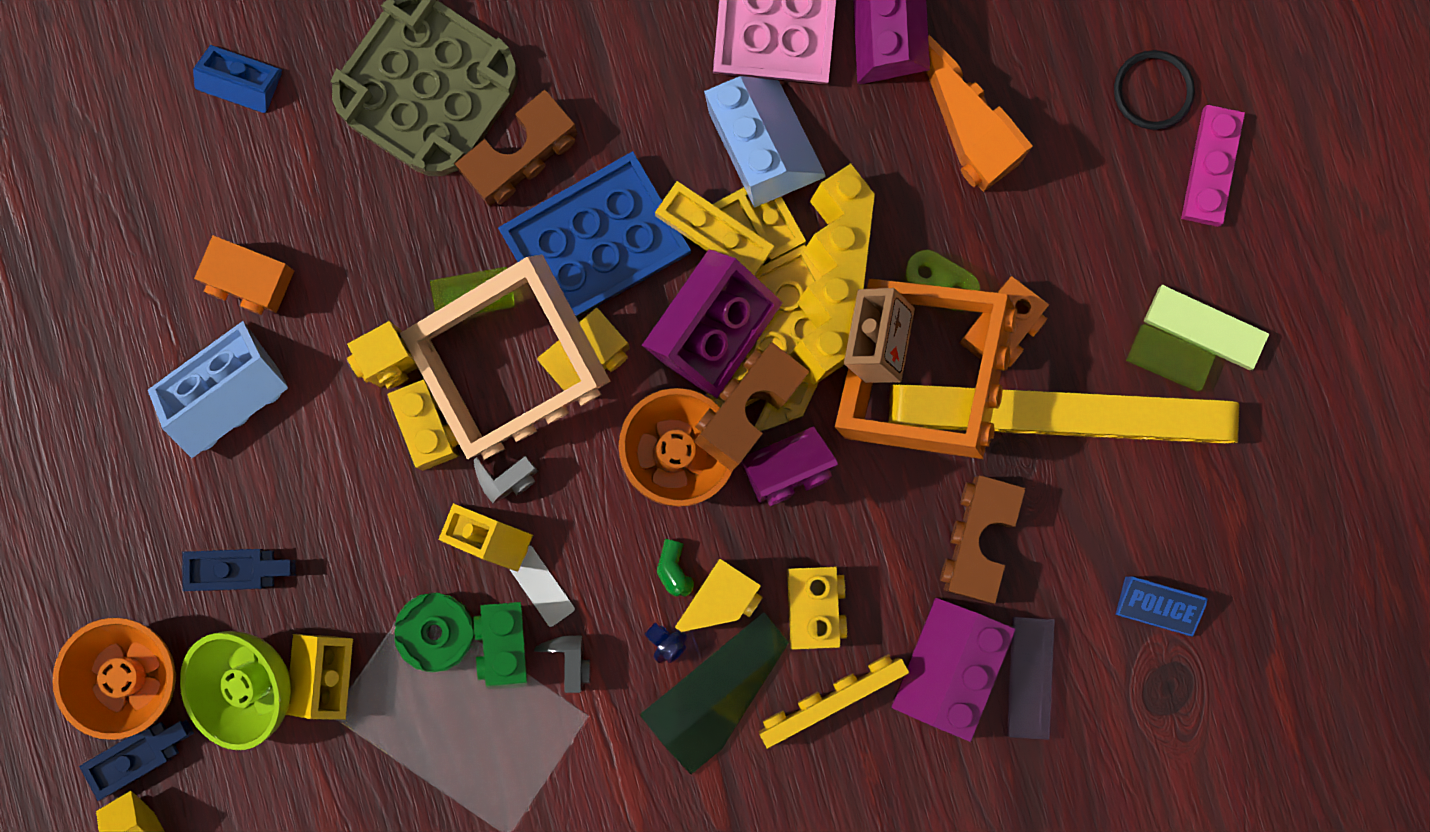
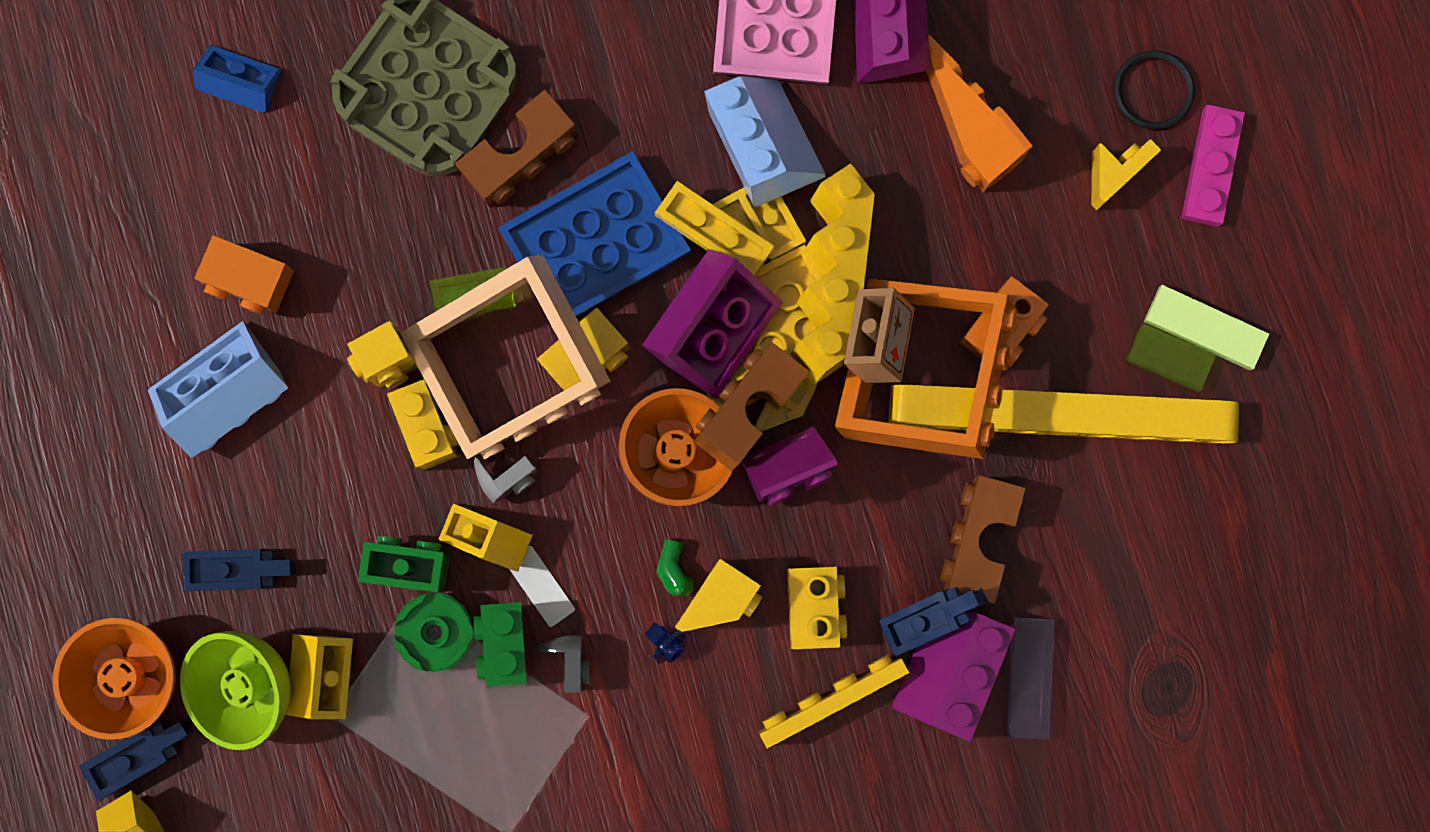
(404, 567): none -> green brick
(709, 702): clear green wedge -> none
(930, 619): none -> dark blue hinge
(943, 272): clear neon green plate -> none
(1111, 175): none -> yellow slope
(1160, 606): slope -> none

